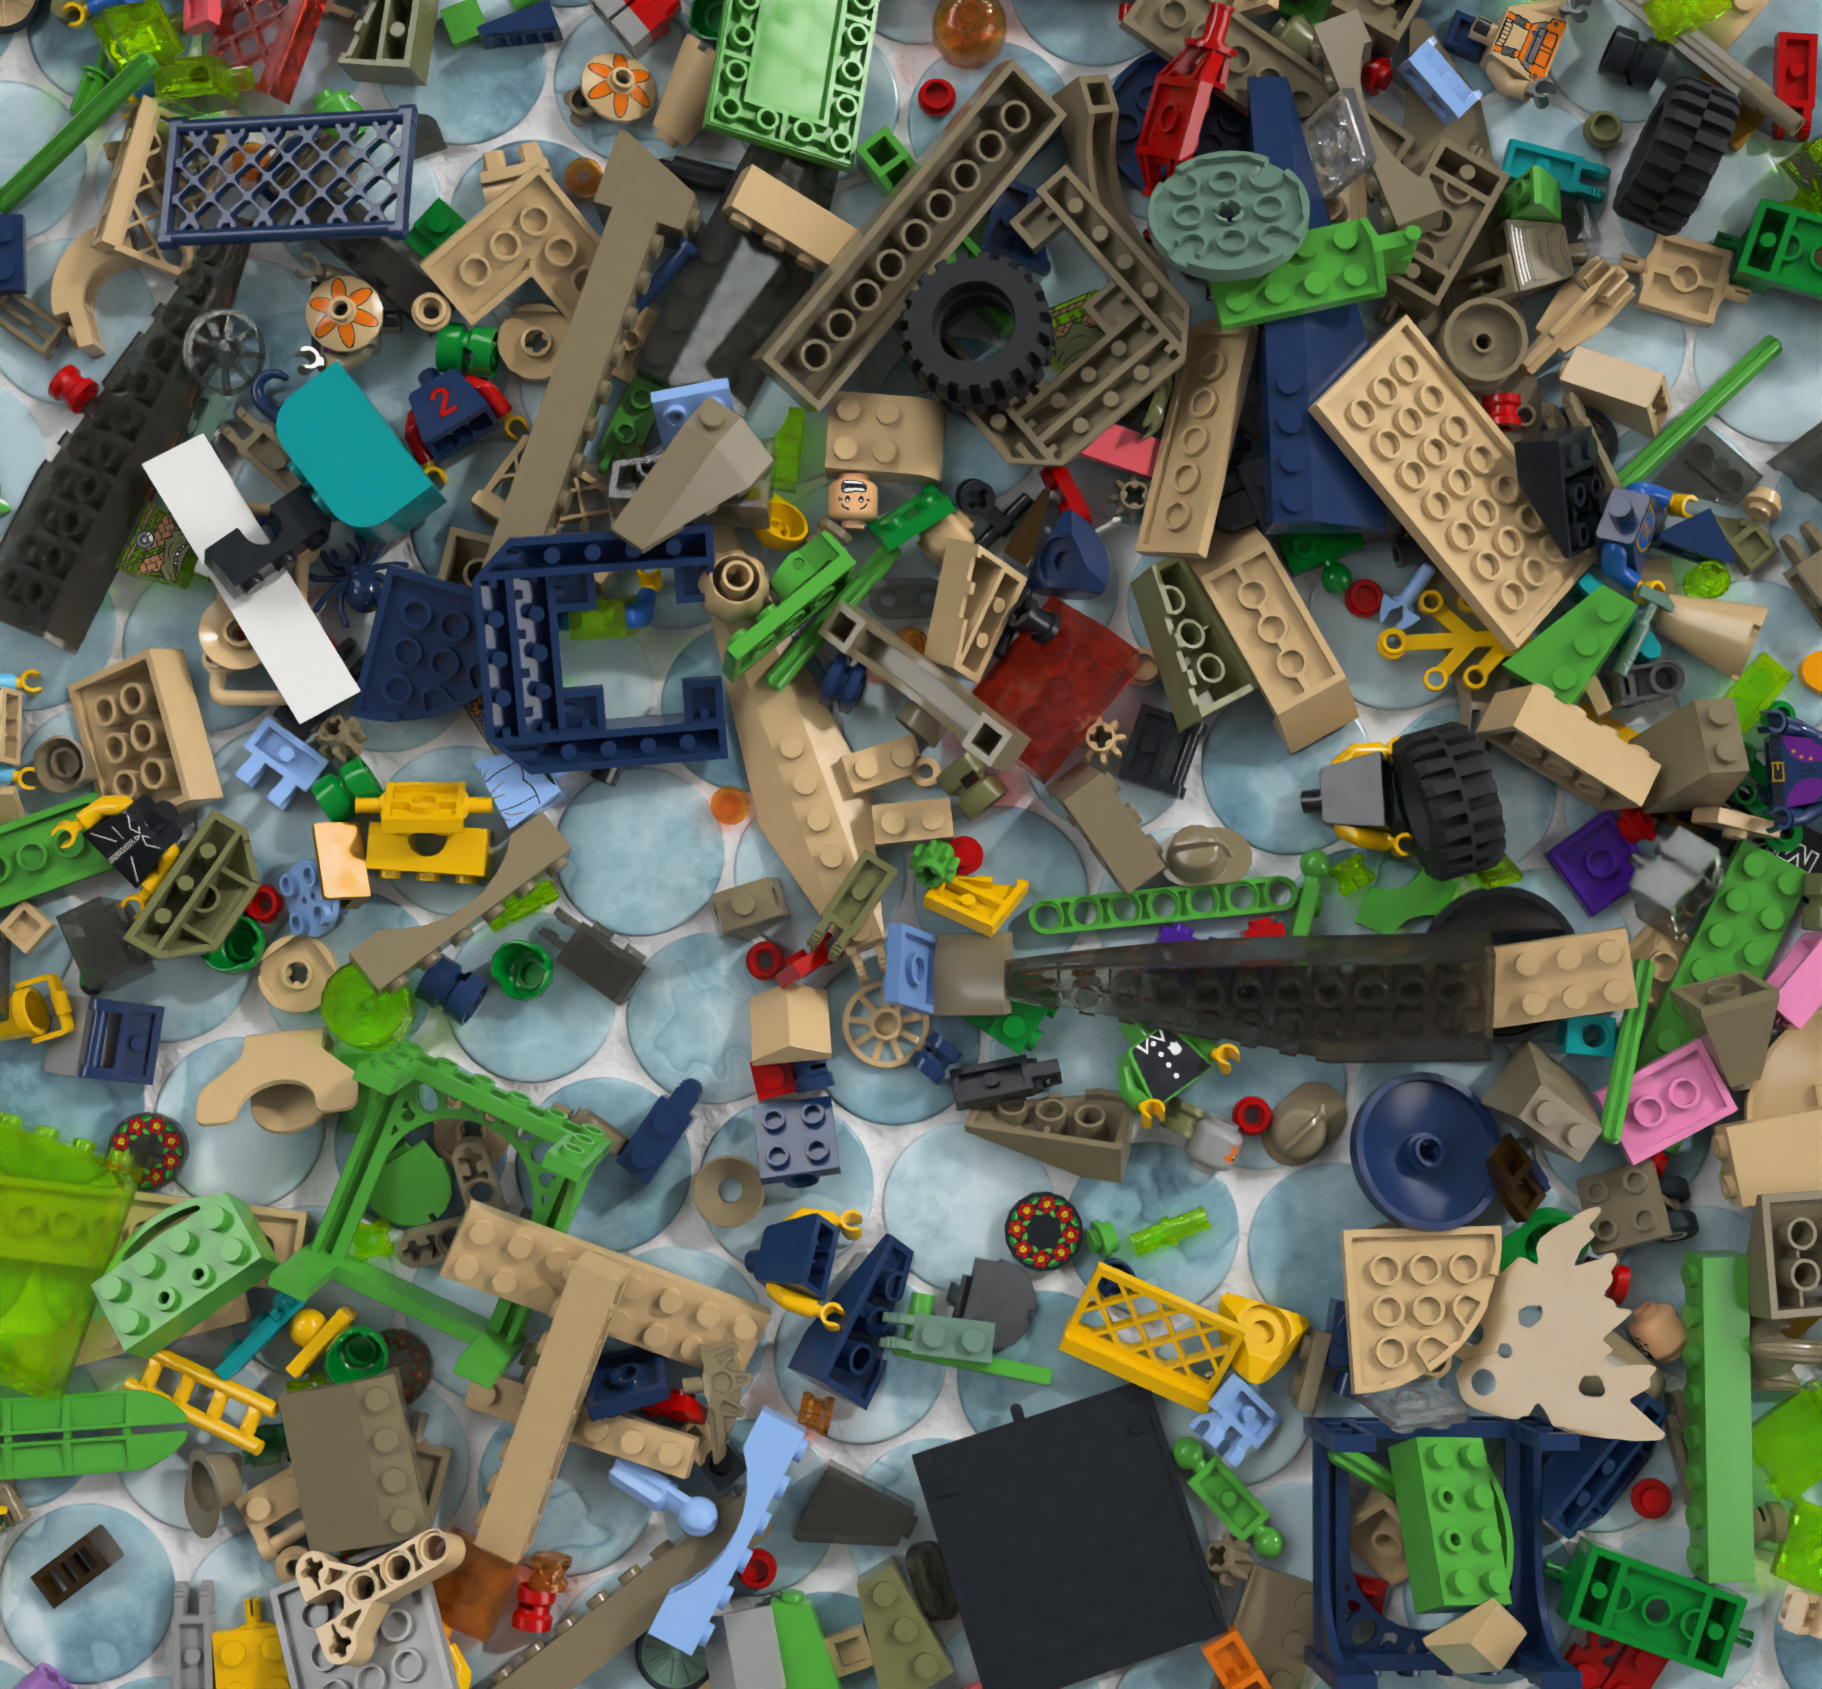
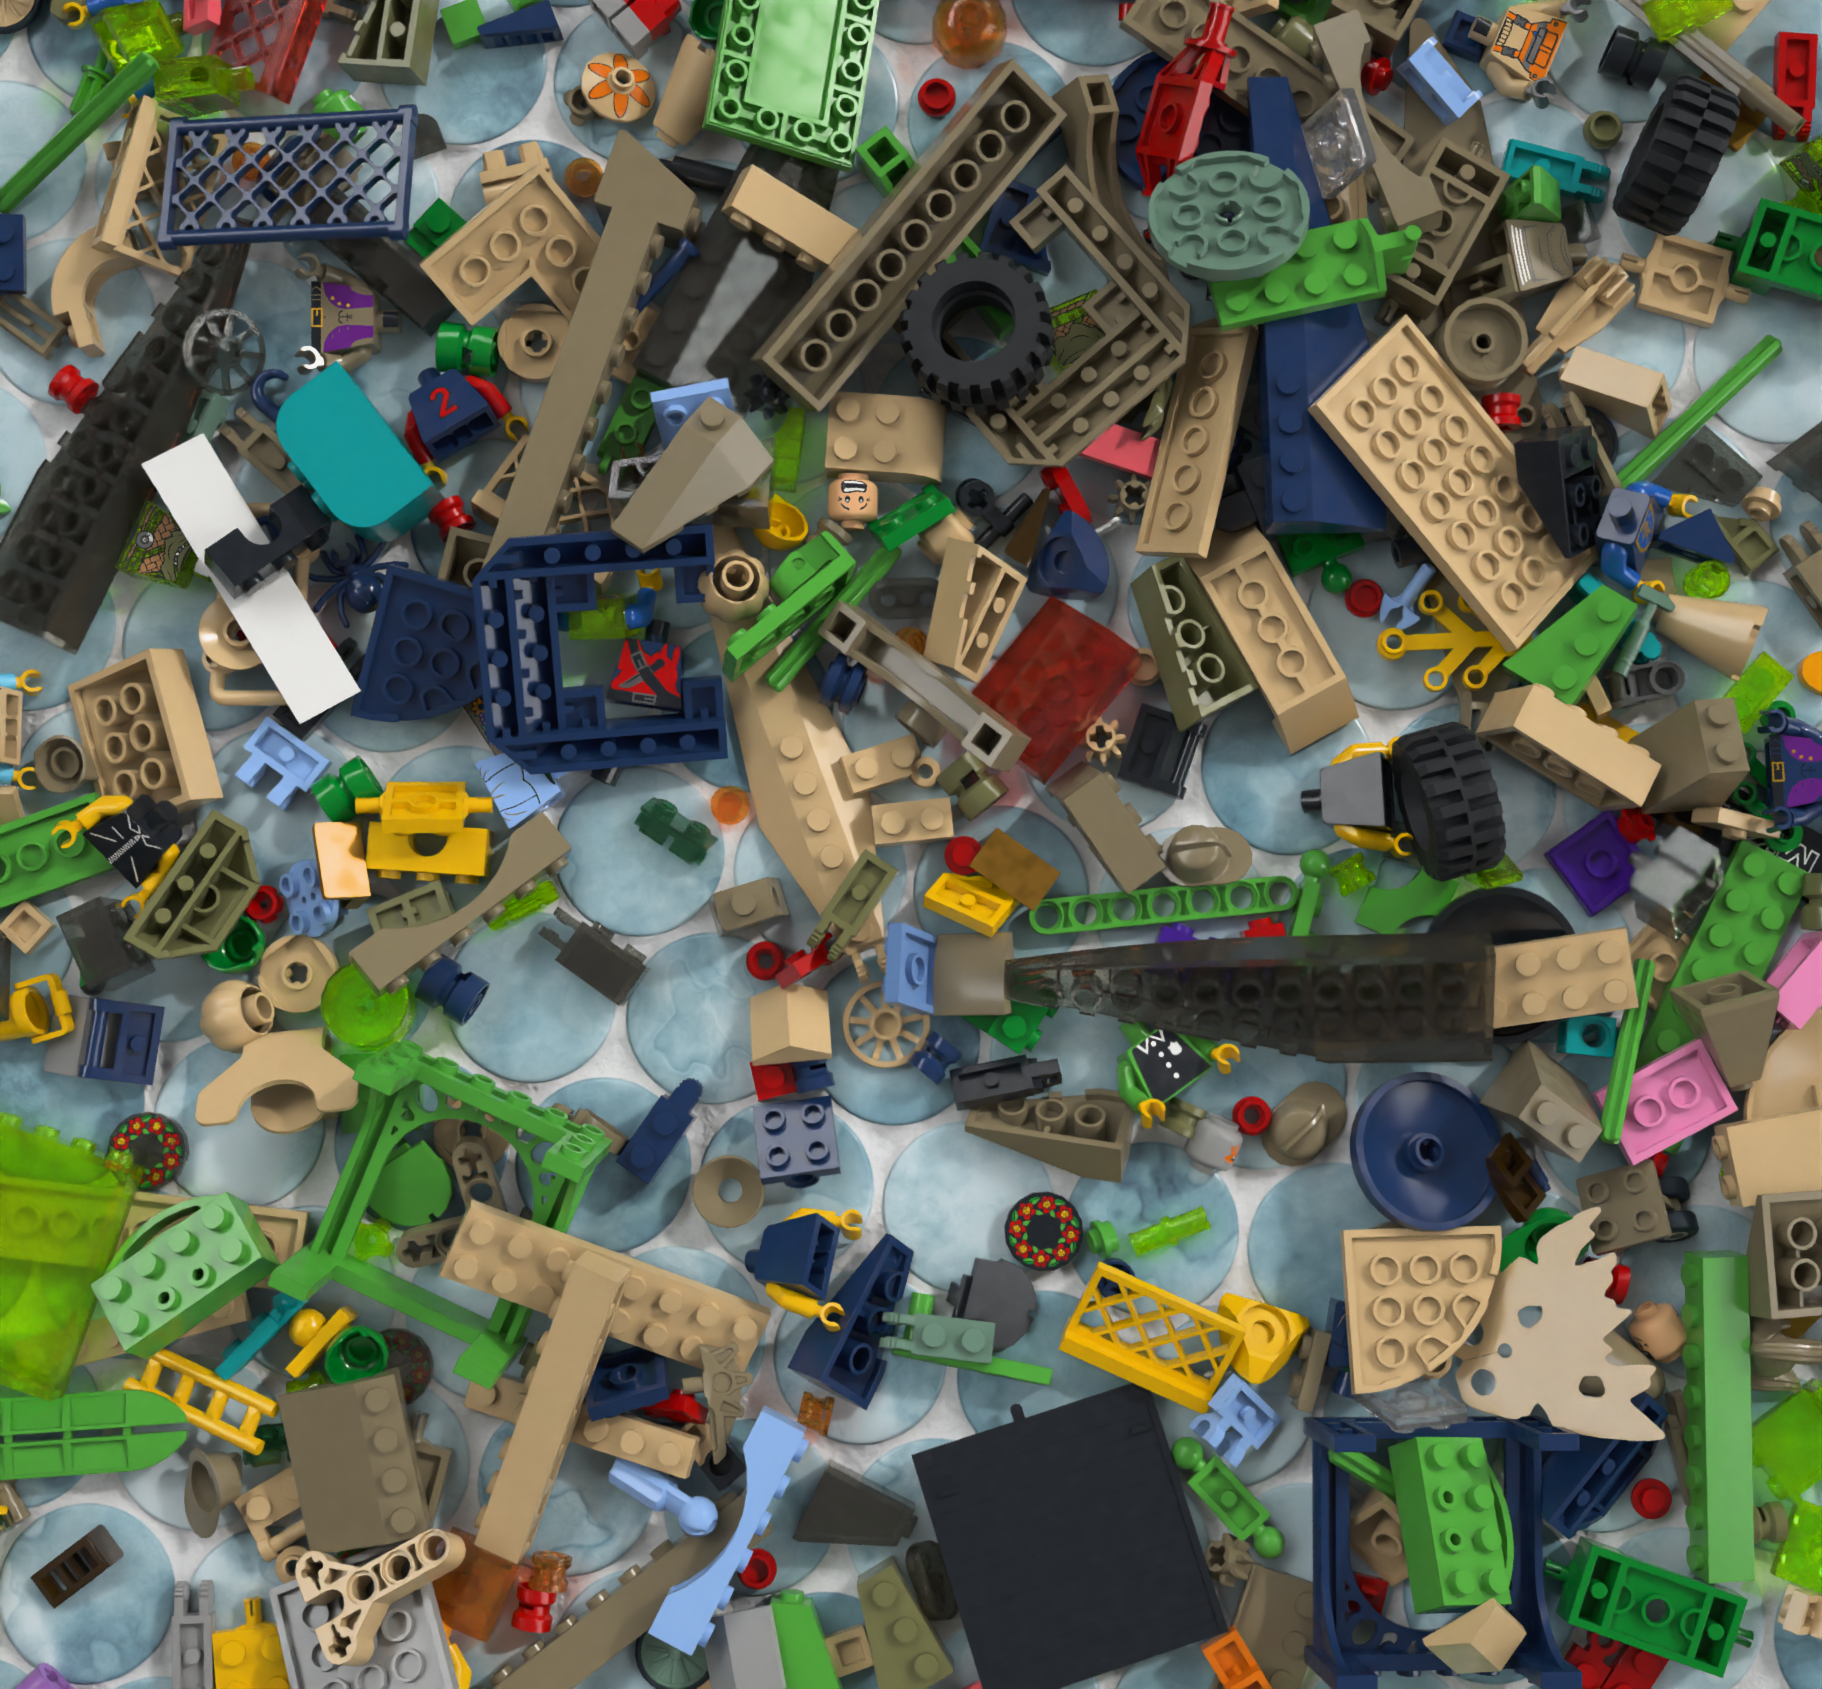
(236, 1015): none -> tan plant
(340, 738): dark tan gear -> none
(356, 326): tan dish -> none
(412, 908): none -> olive hinge
(427, 301): tan plate -> none
(450, 513): none -> red wheel
(522, 969): green hair -> none
(649, 672): none -> torso
(661, 819): none -> clear green hinge
(763, 402): none -> black gear
(934, 863): bright green gear -> none
(1015, 869): none -> pearl gold panel
(1028, 618): black piece -> none

